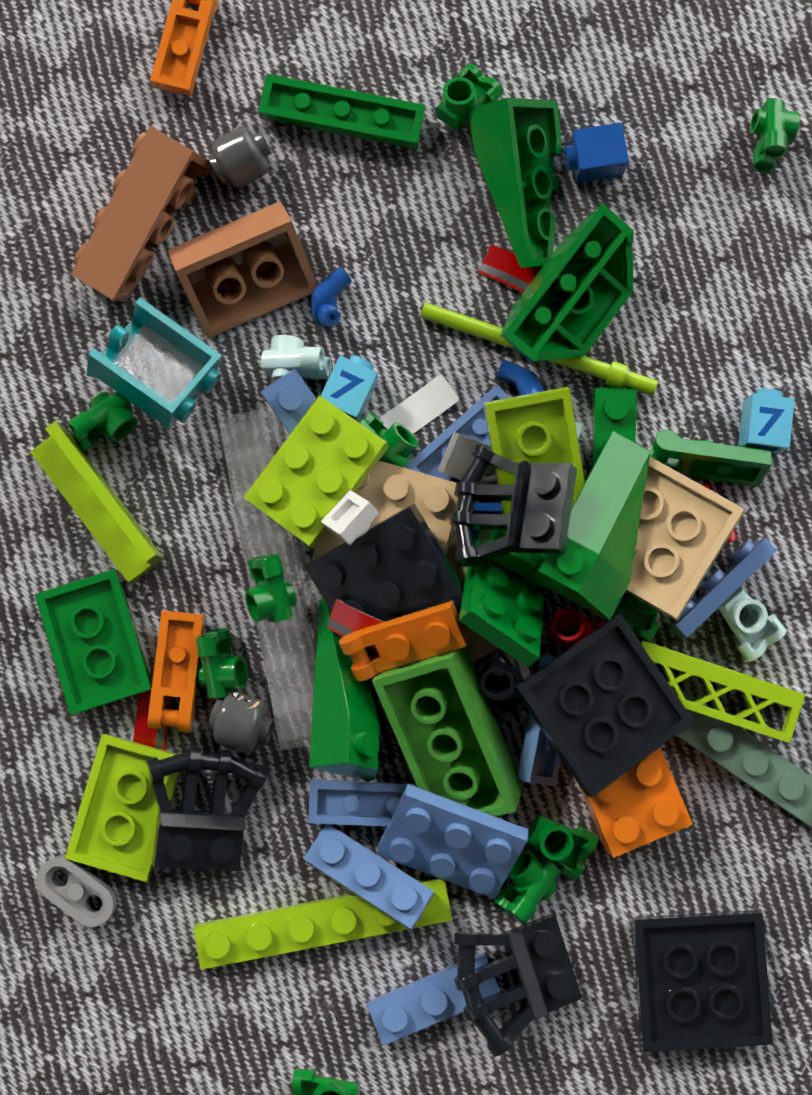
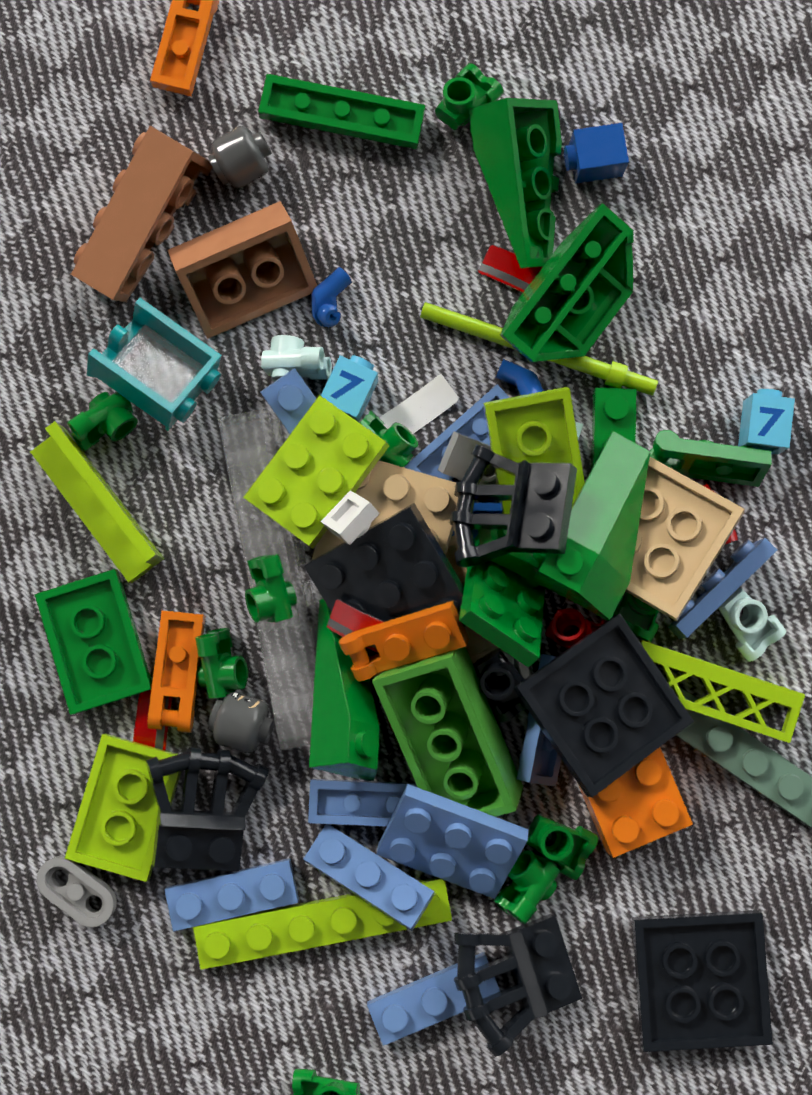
(231, 894): none -> medium blue plate
(774, 131): green plate -> none

